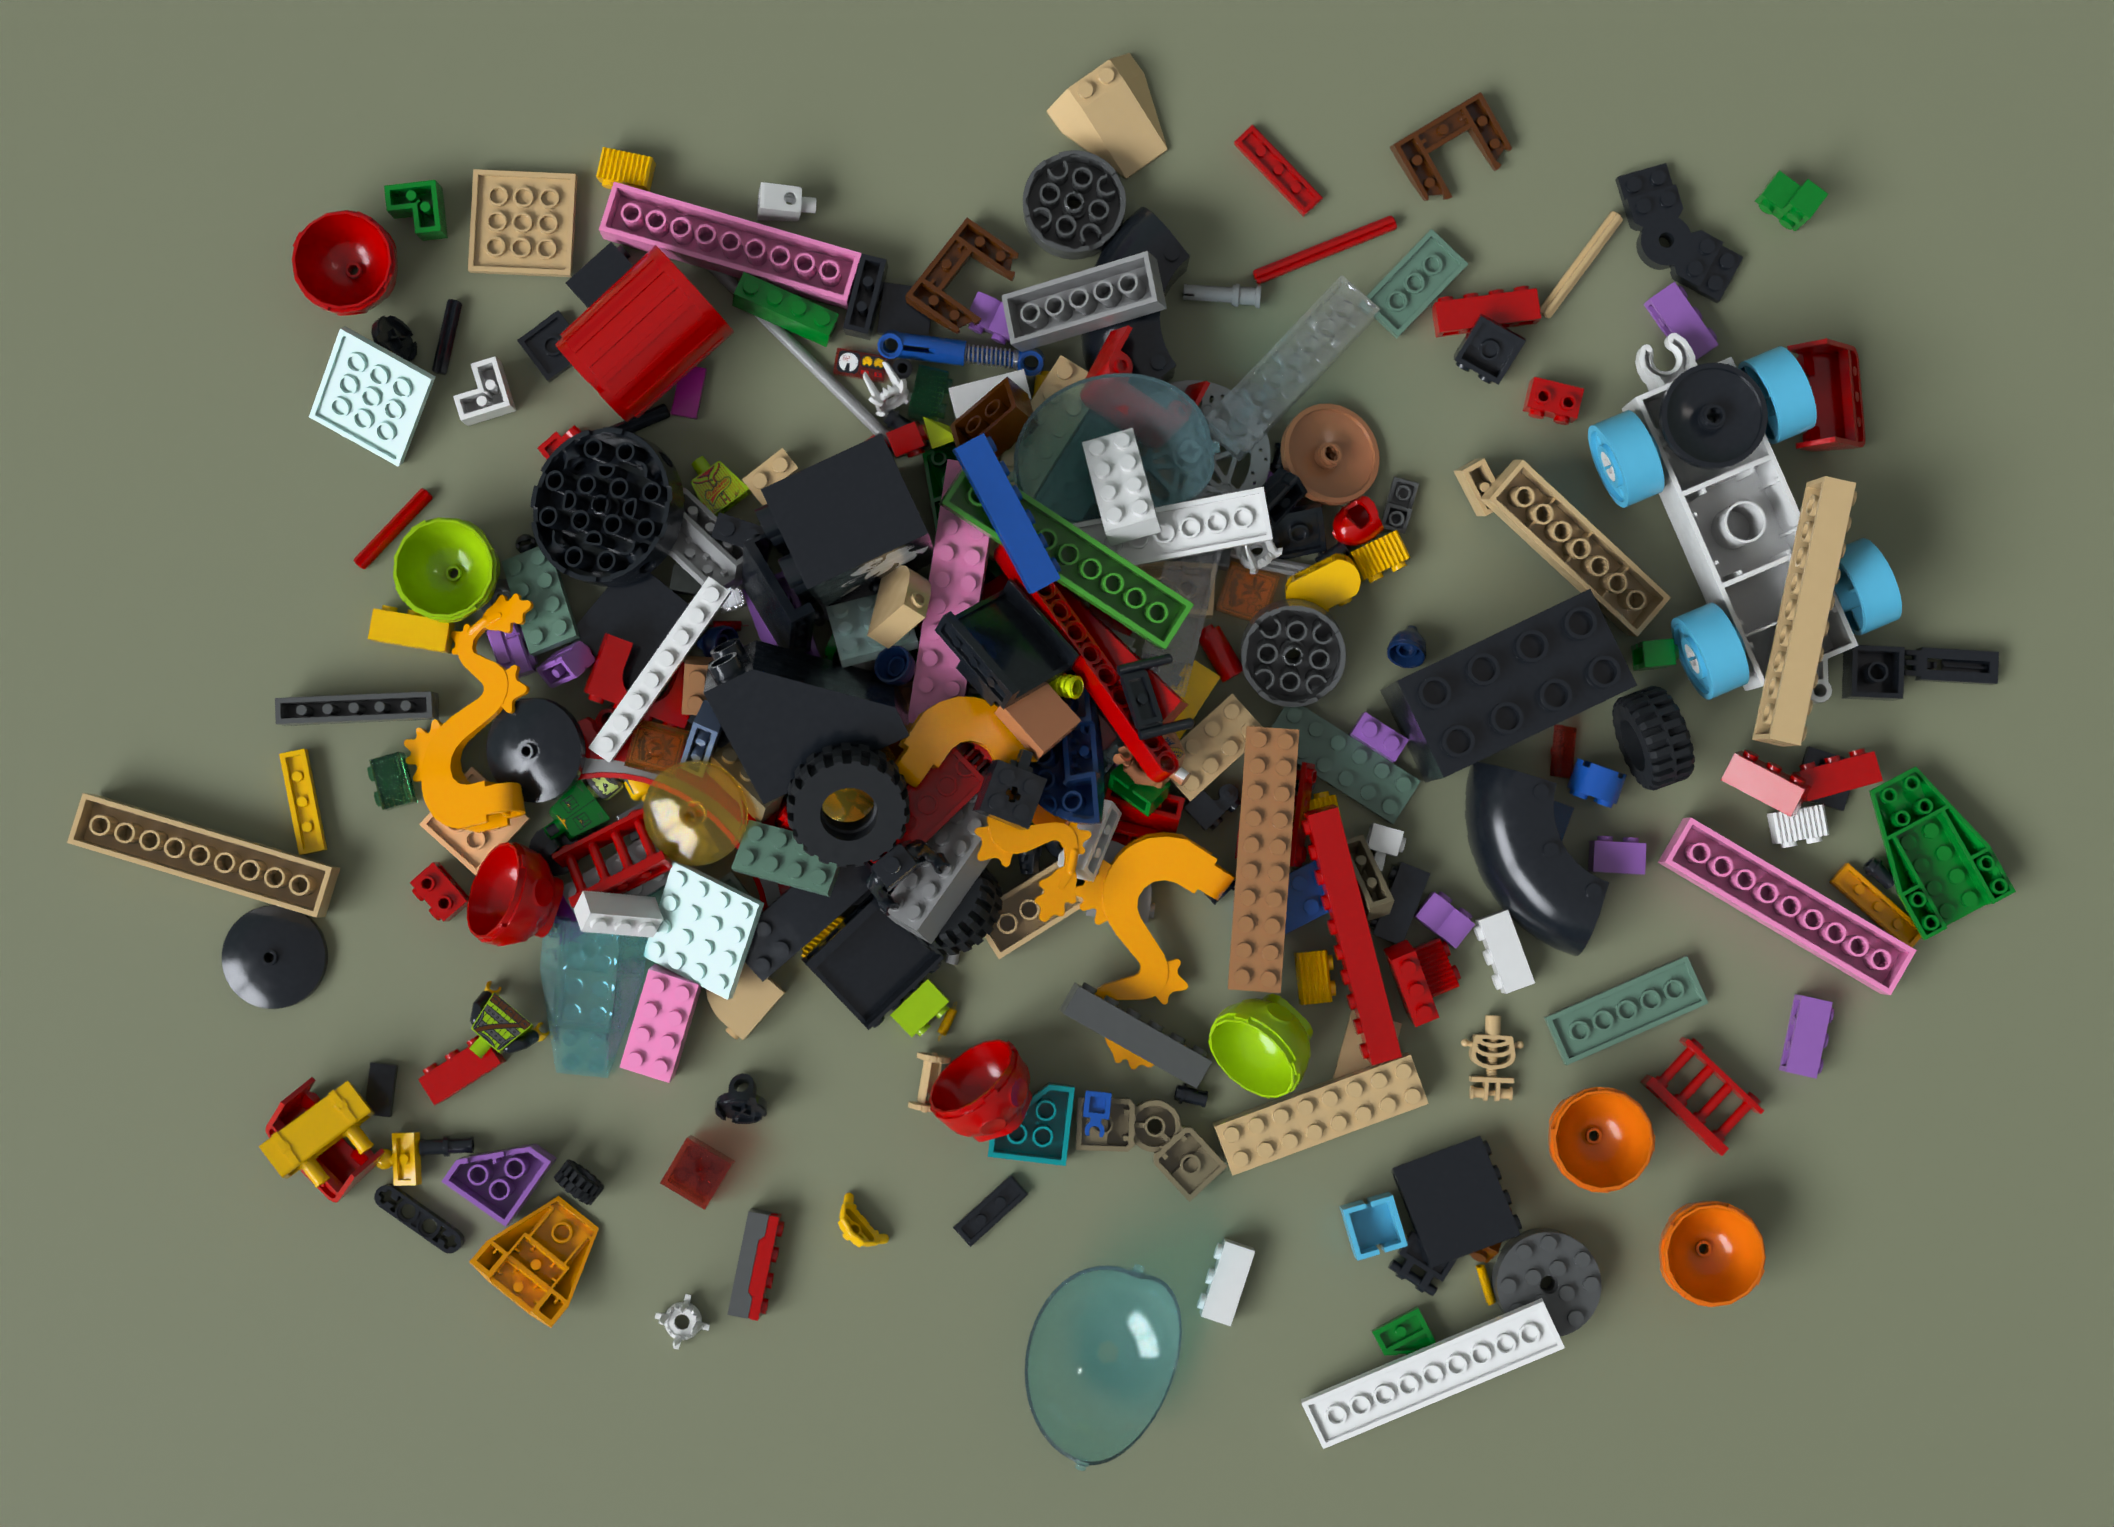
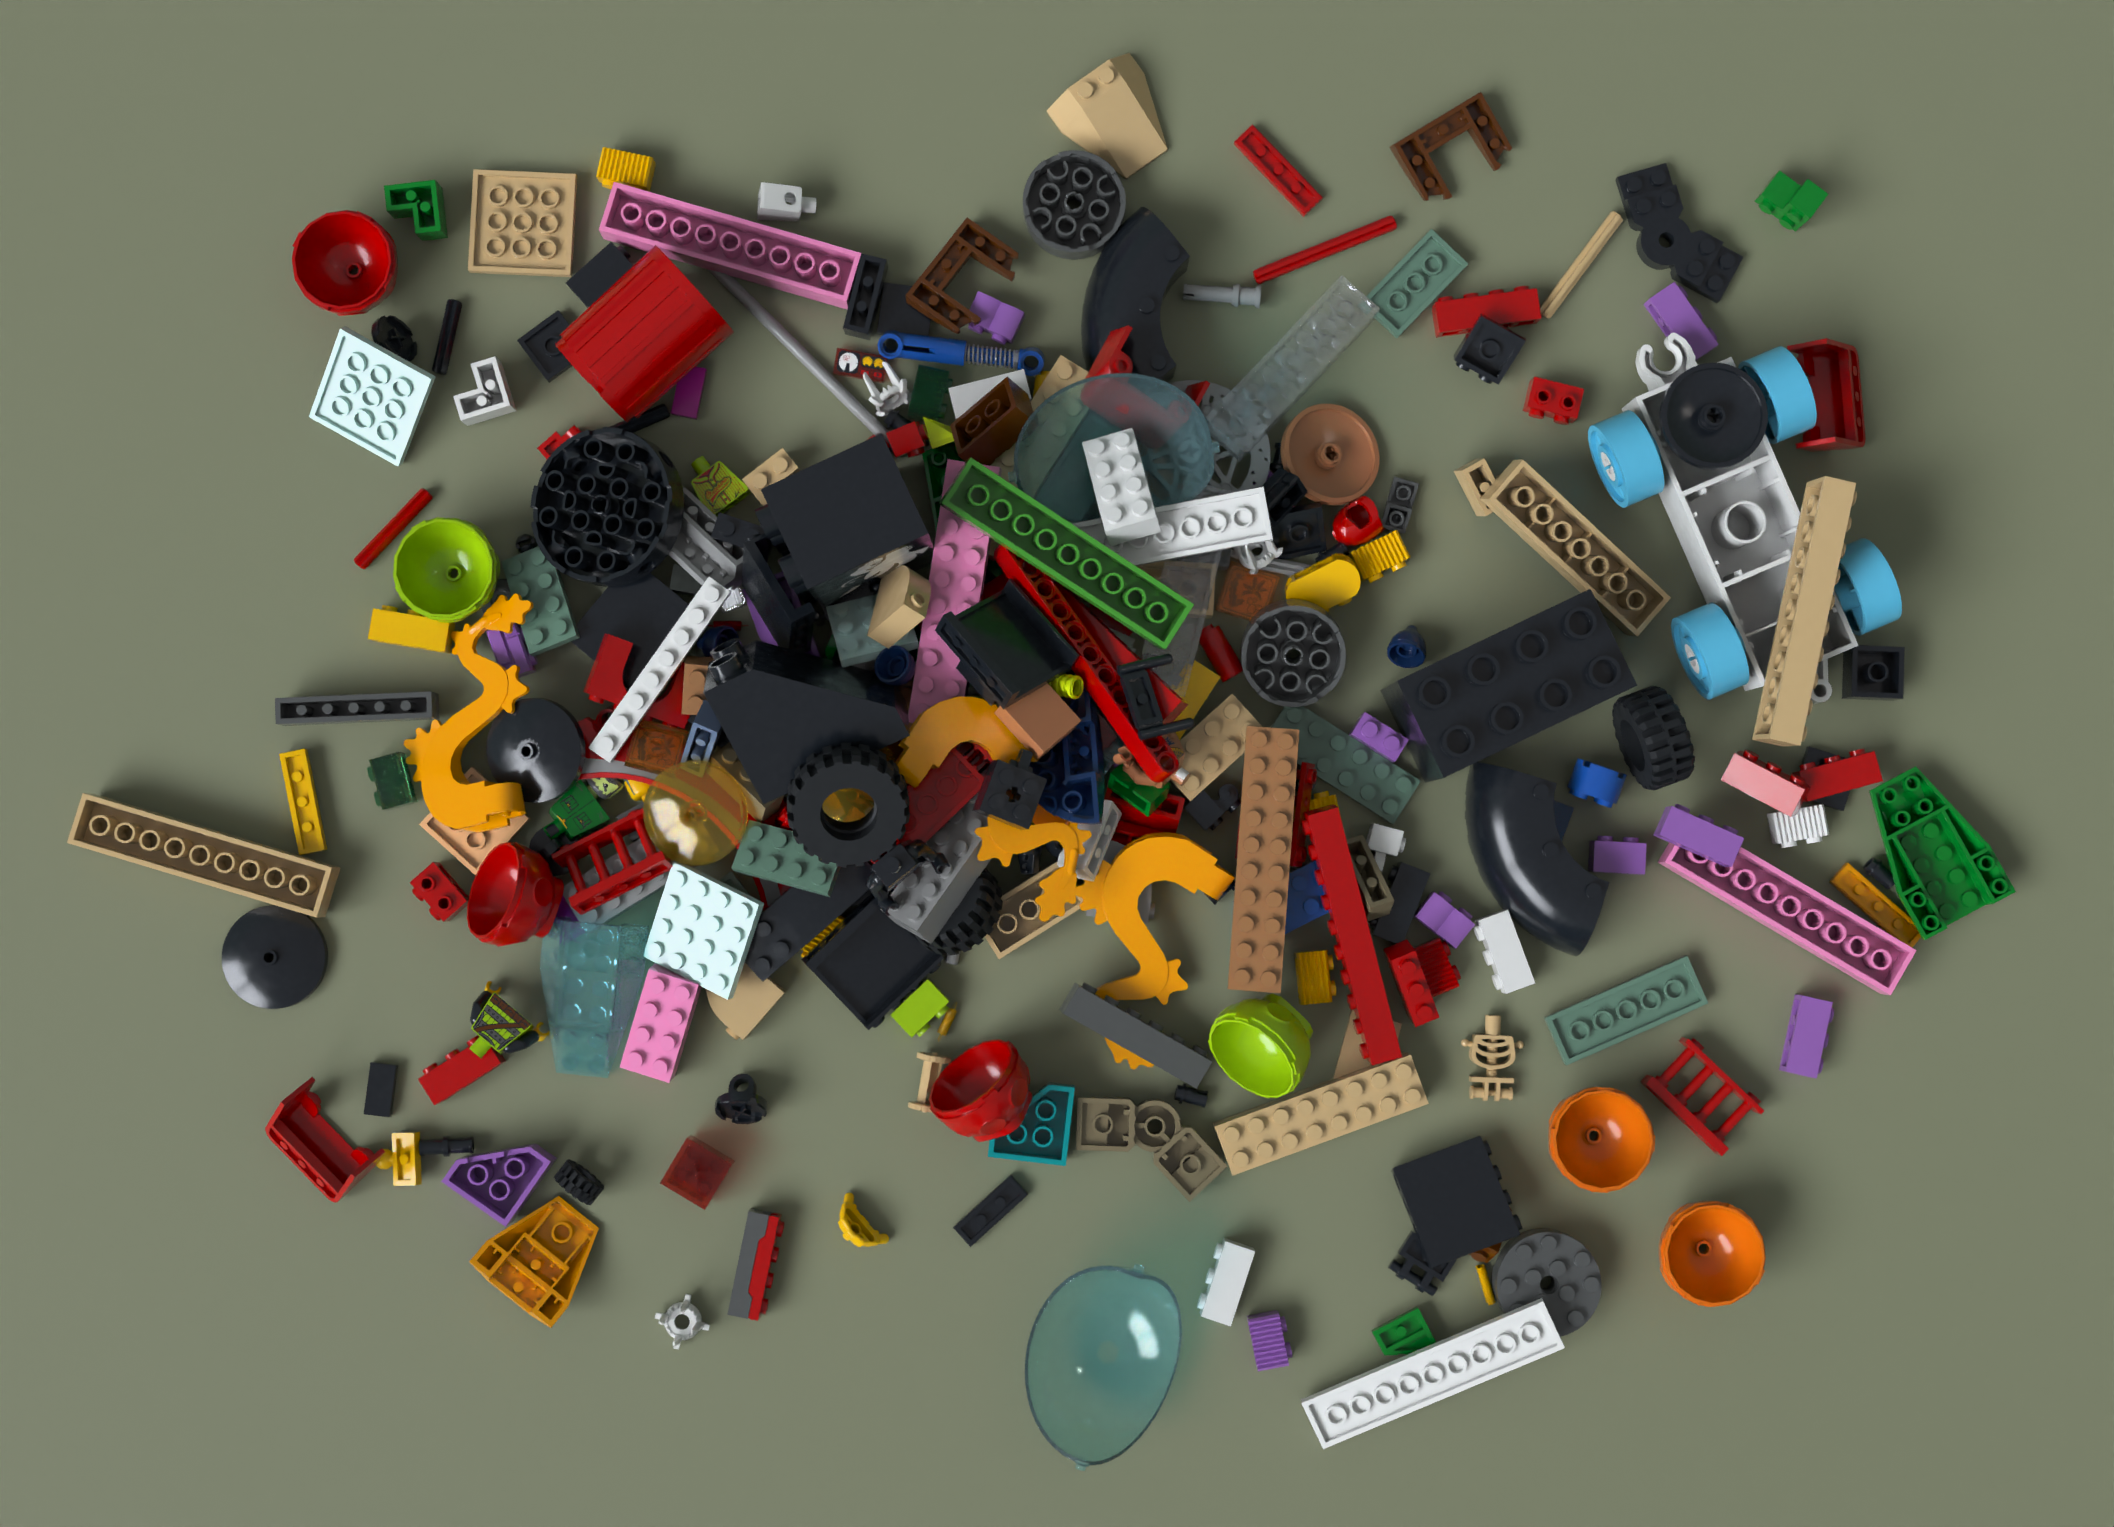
(317, 1130): yellow piece -> none
(421, 1214): black beam -> none
(566, 664): medium lavender brick -> none
(618, 914): white brick -> none
(785, 309): green brick -> none
(902, 361): black pin -> none
(1006, 513): blue brick -> none
(1084, 301): light grey brick -> none
(1096, 1107): blue plate -> none
(1268, 1340): none -> medium lavender brick
(1373, 1225): medium azure piece -> none
(1563, 751): clear red plate -> none
(1654, 654): green piece -> none
(1699, 835): none -> medium lavender brick
(1956, 666): black hinge -> none

